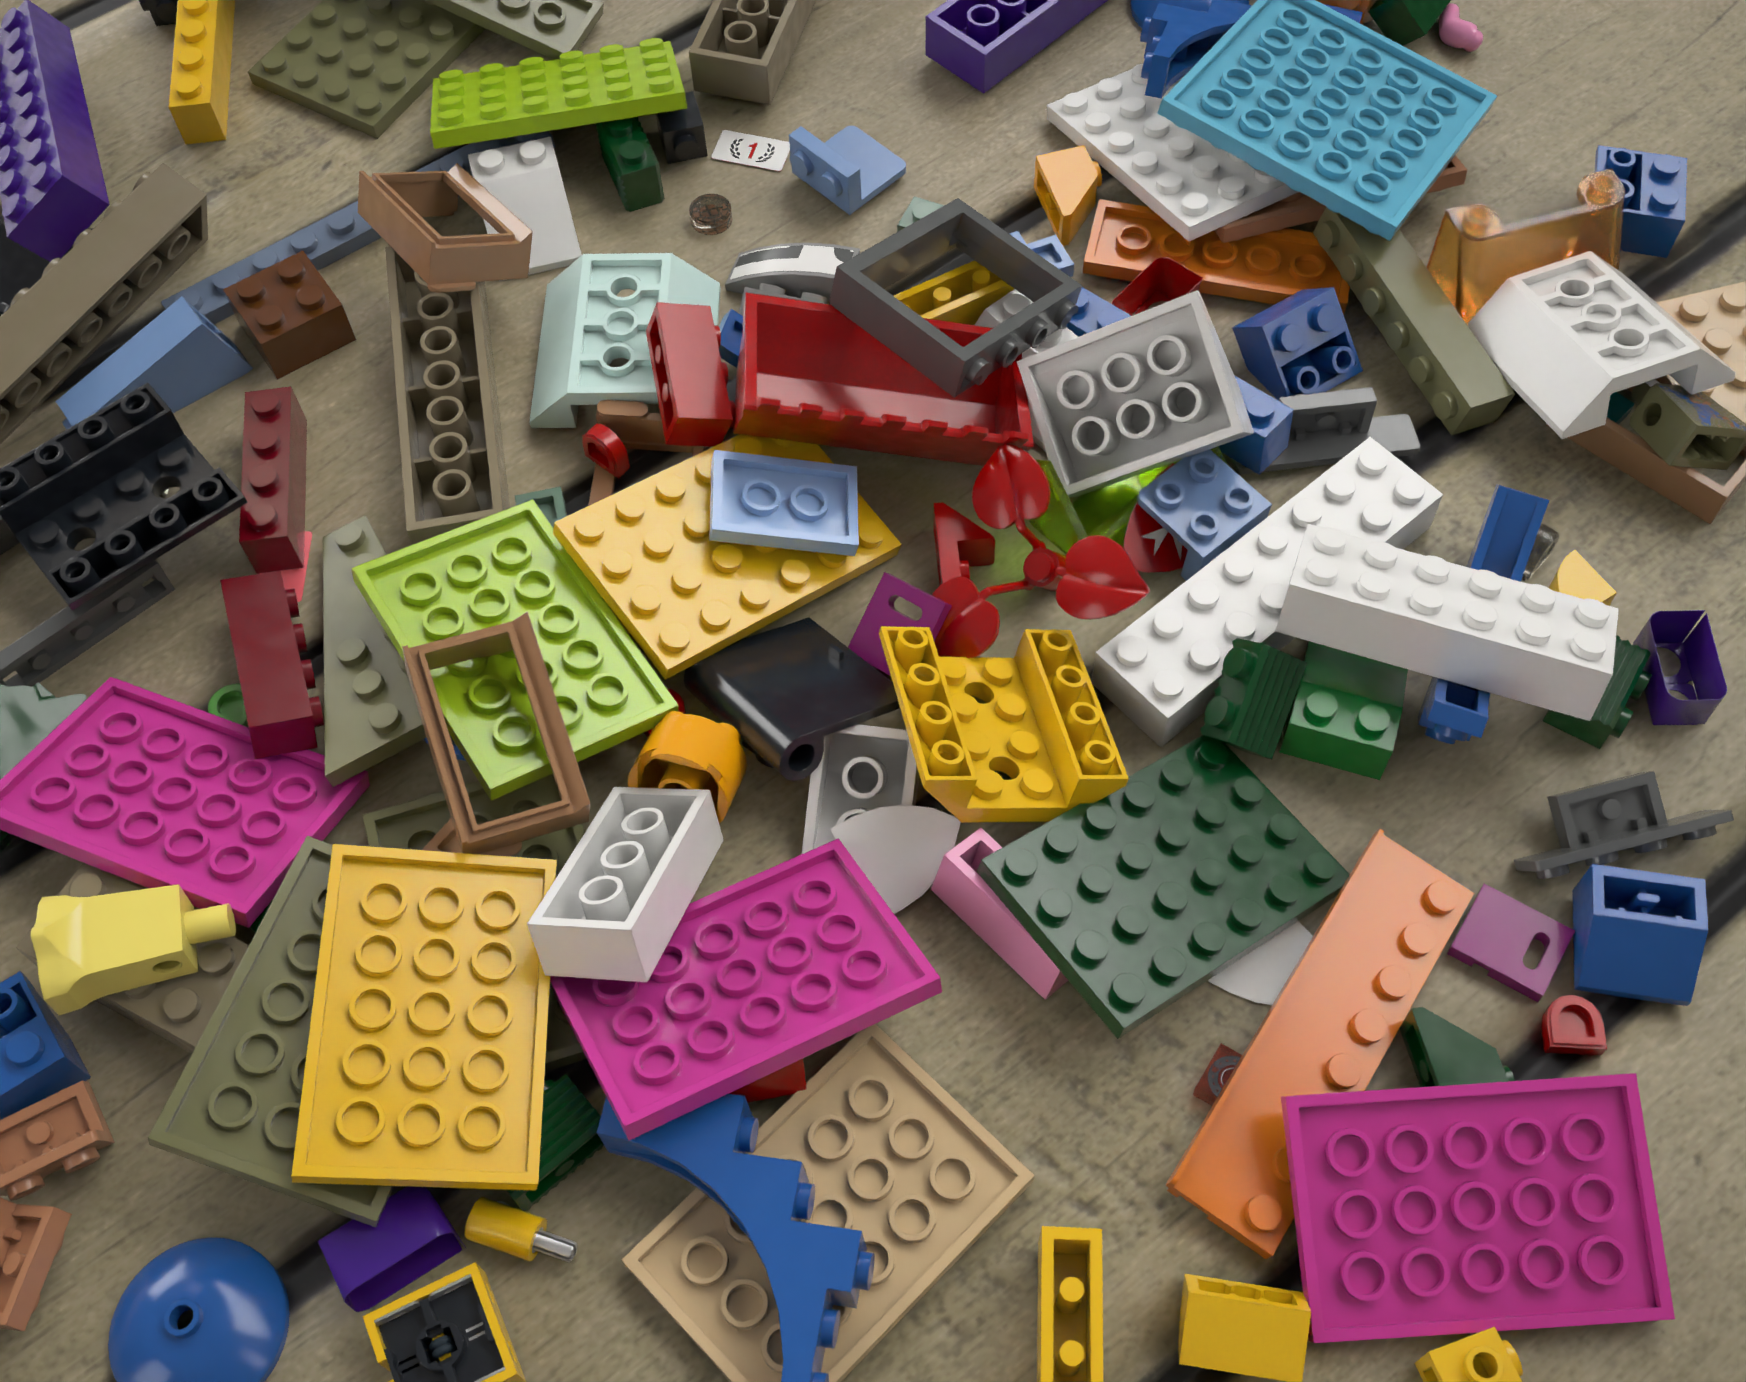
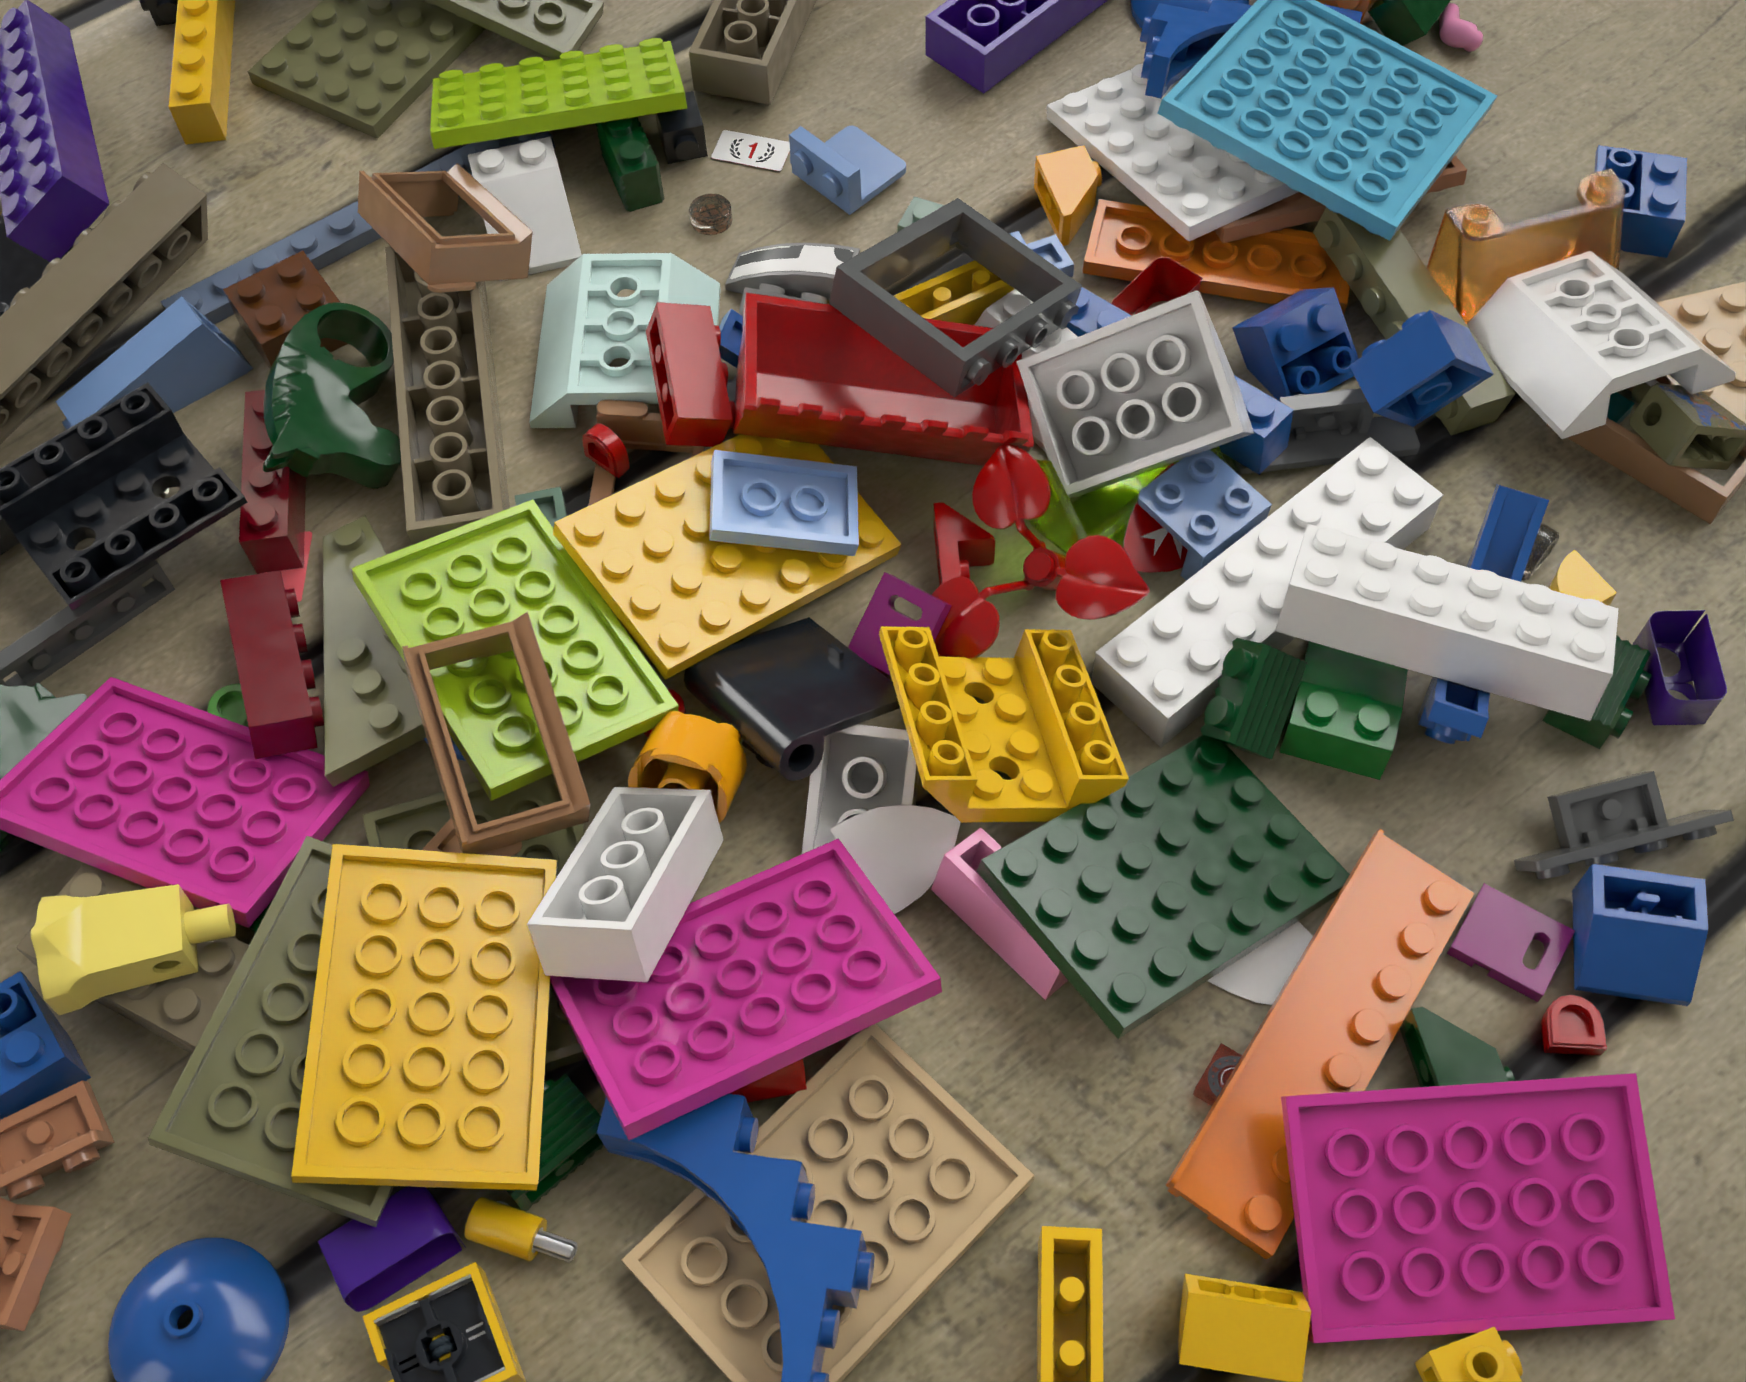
(315, 399): none -> dark green animal
(1420, 368): none -> blue brick

